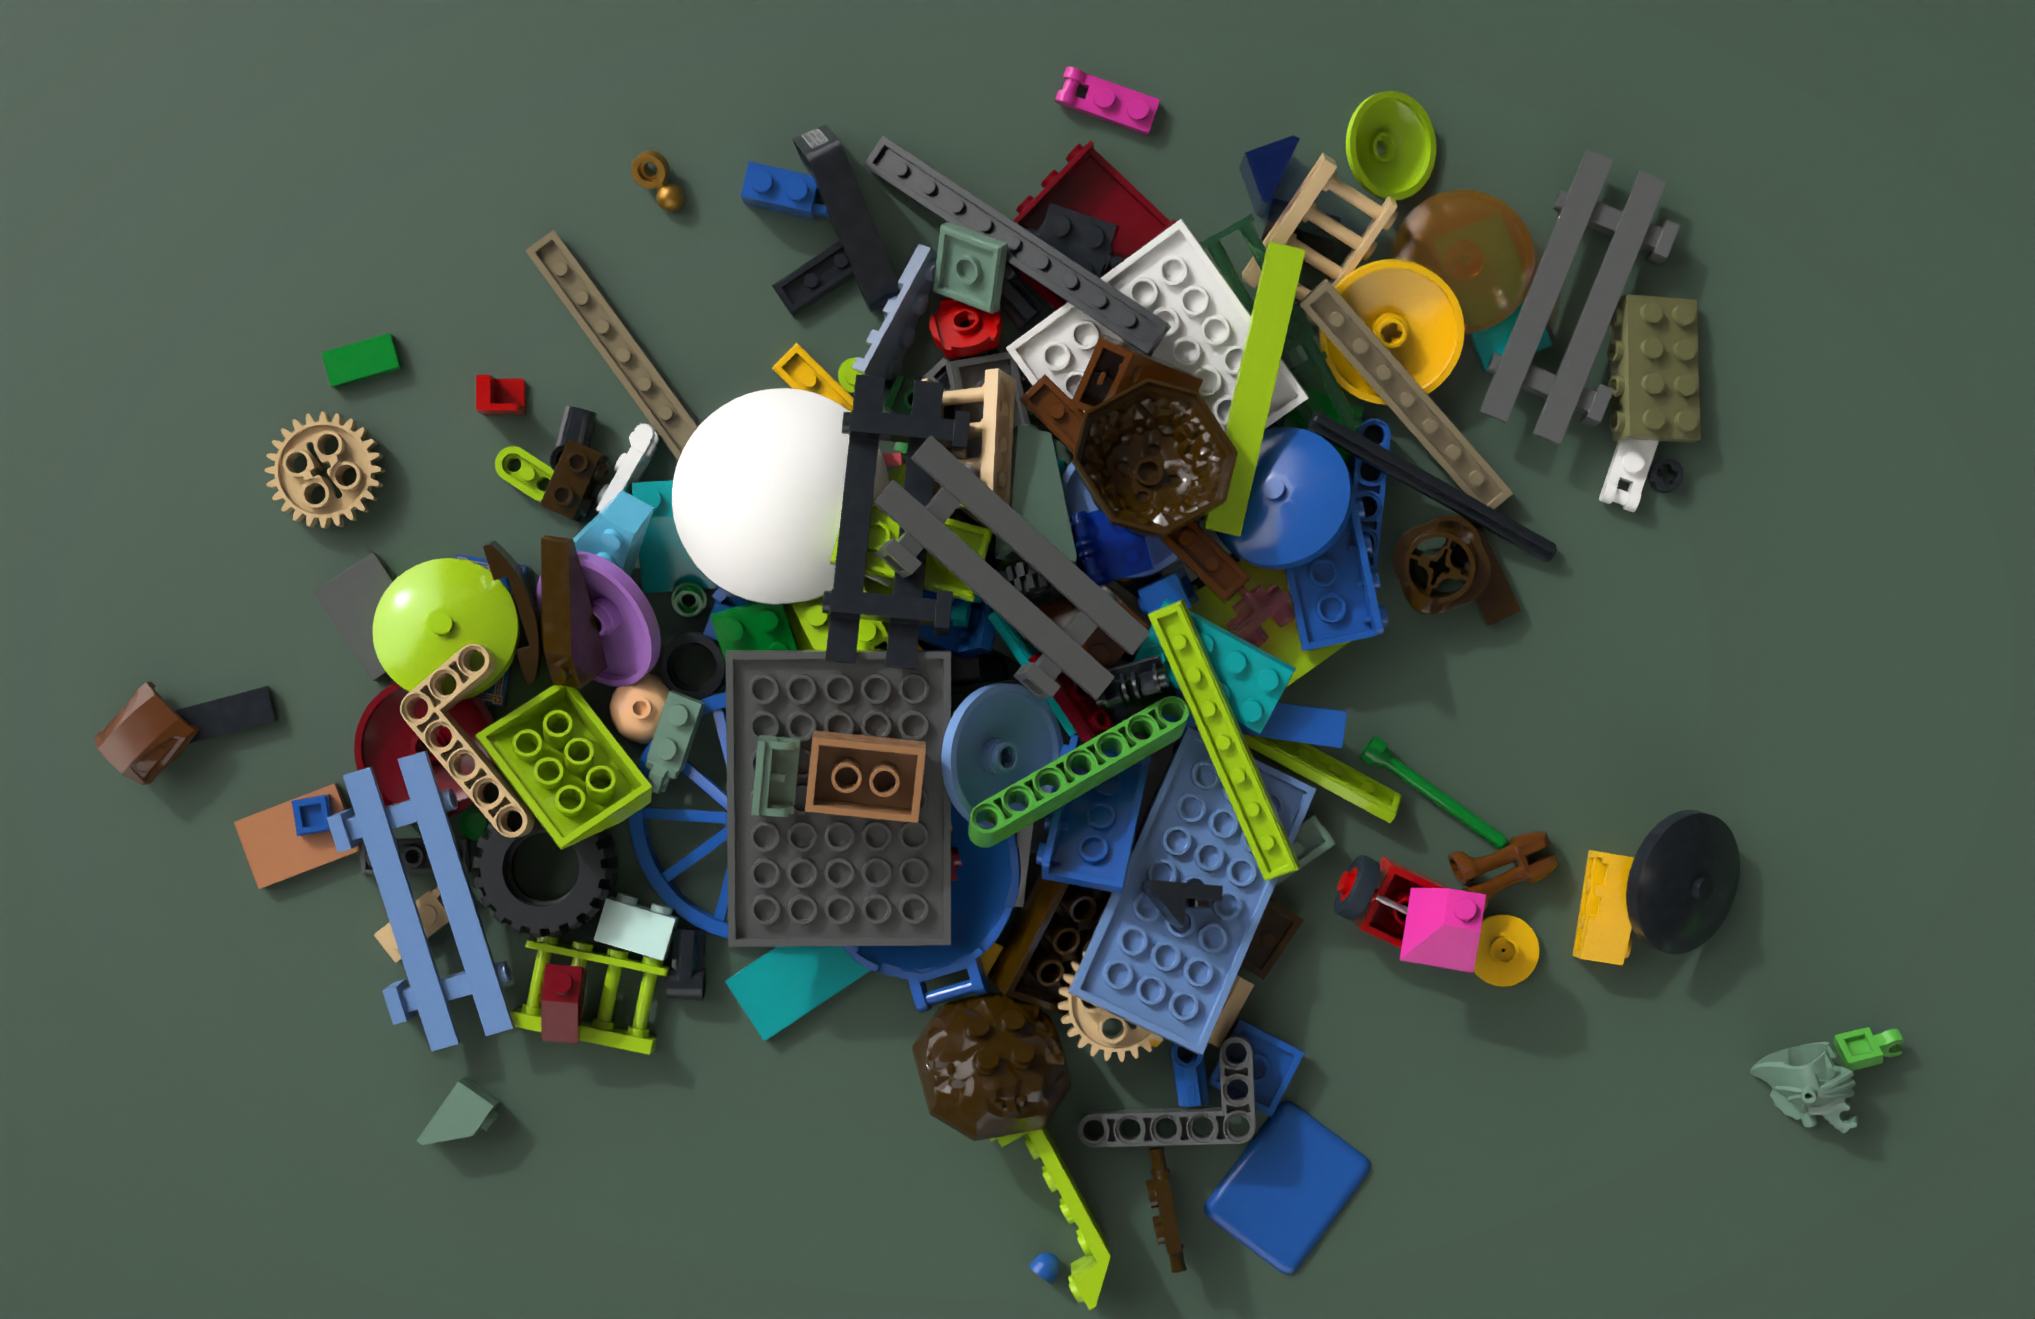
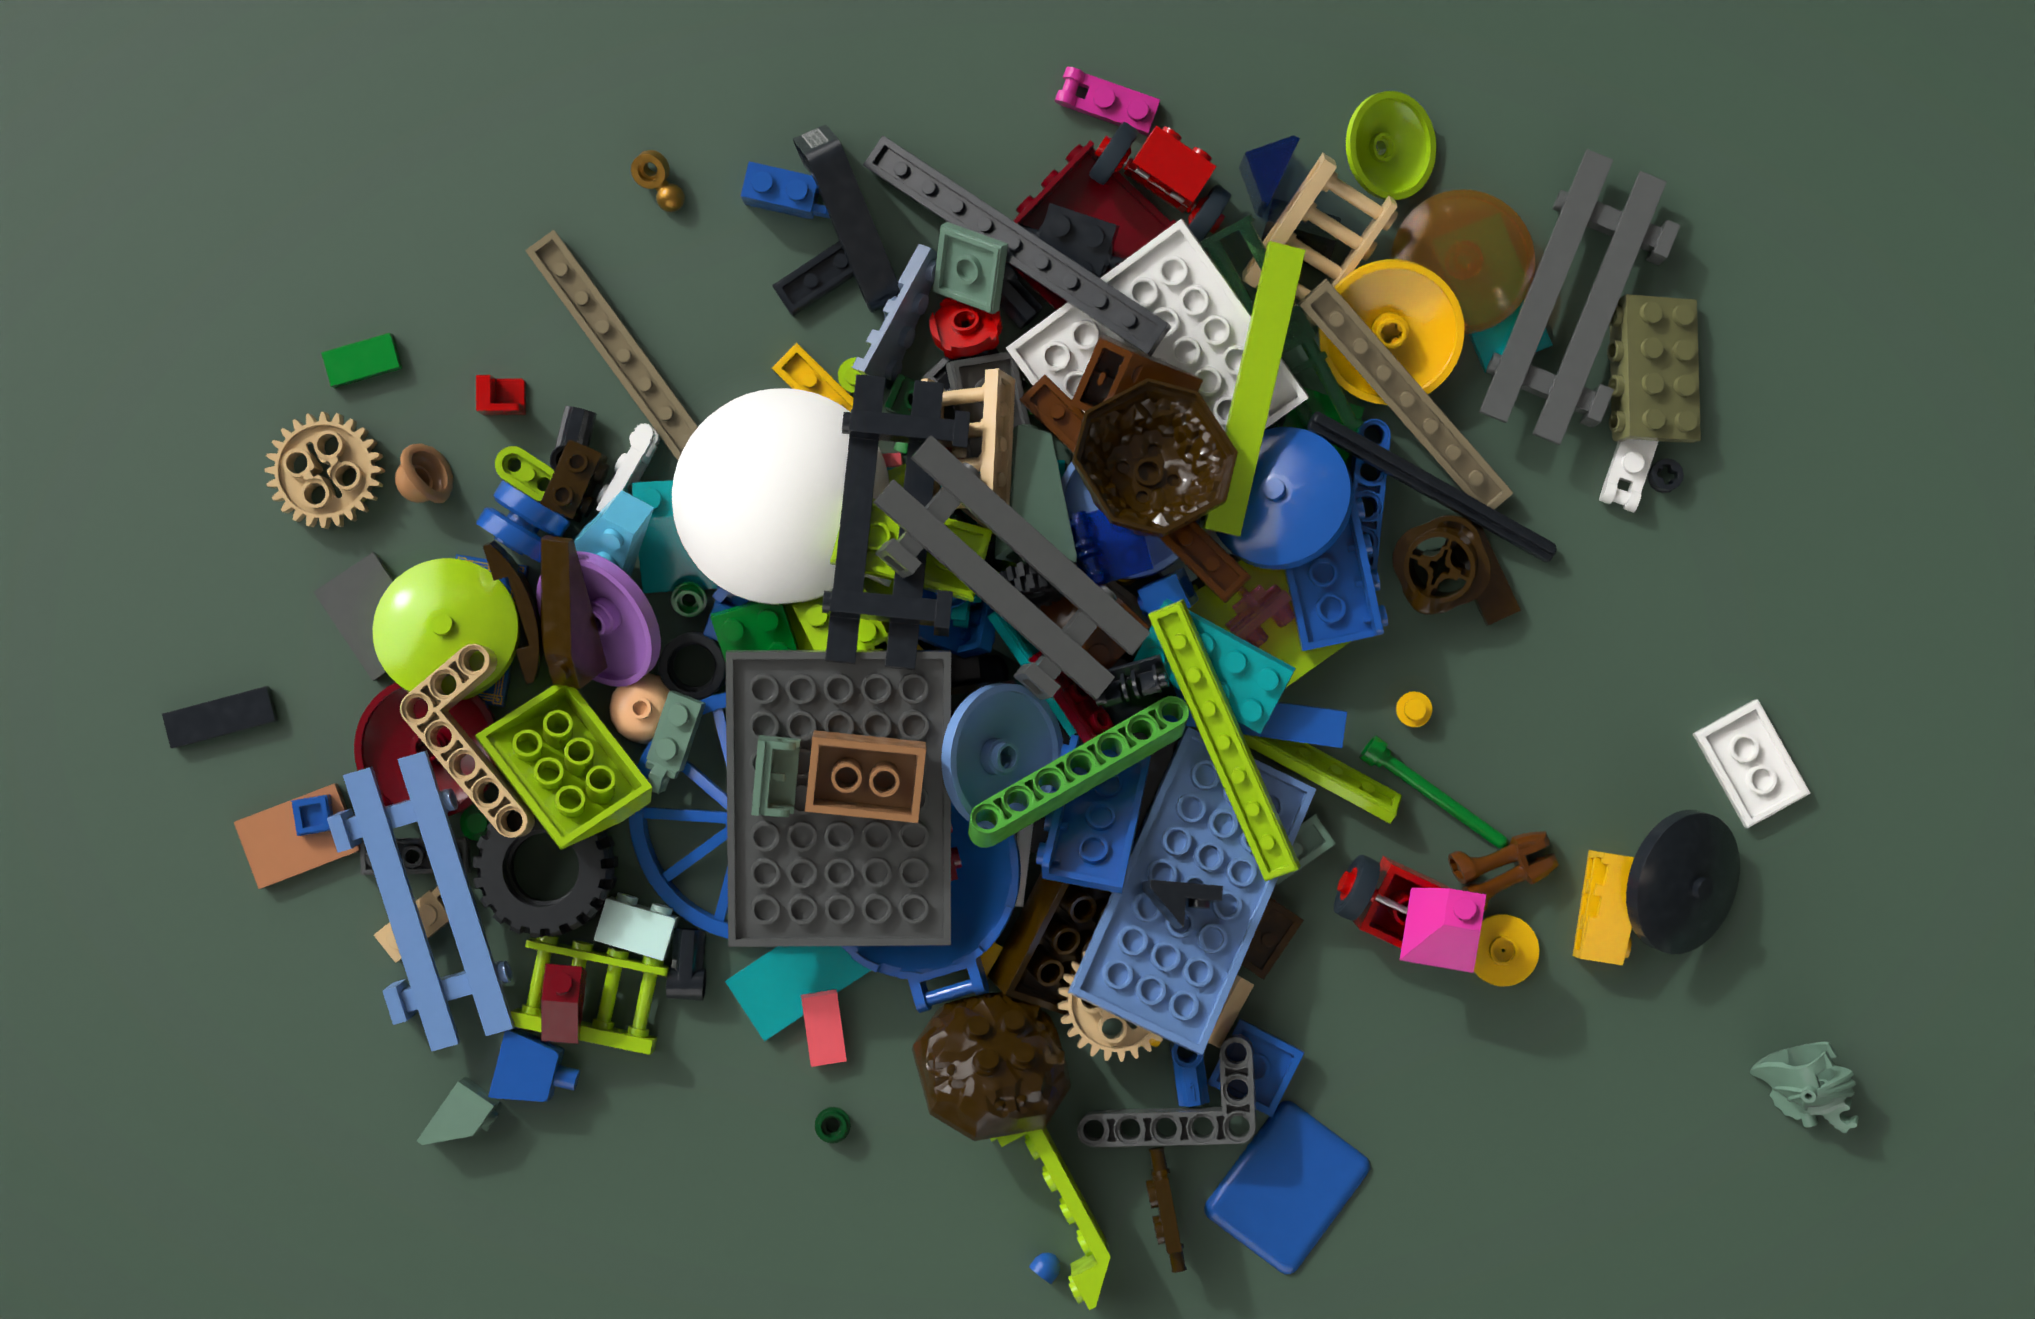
(144, 736): reddish brown slope -> none
(424, 475): none -> medium nougat hat
(521, 525): none -> blue wheel
(530, 1068): none -> blue torso
(823, 1028): none -> coral tile
(828, 1135): none -> dark green plate
(1166, 170): none -> brick
(1414, 709): none -> yellow plate
(1751, 763): none -> white tile
(1863, 1049): bright green plate -> none

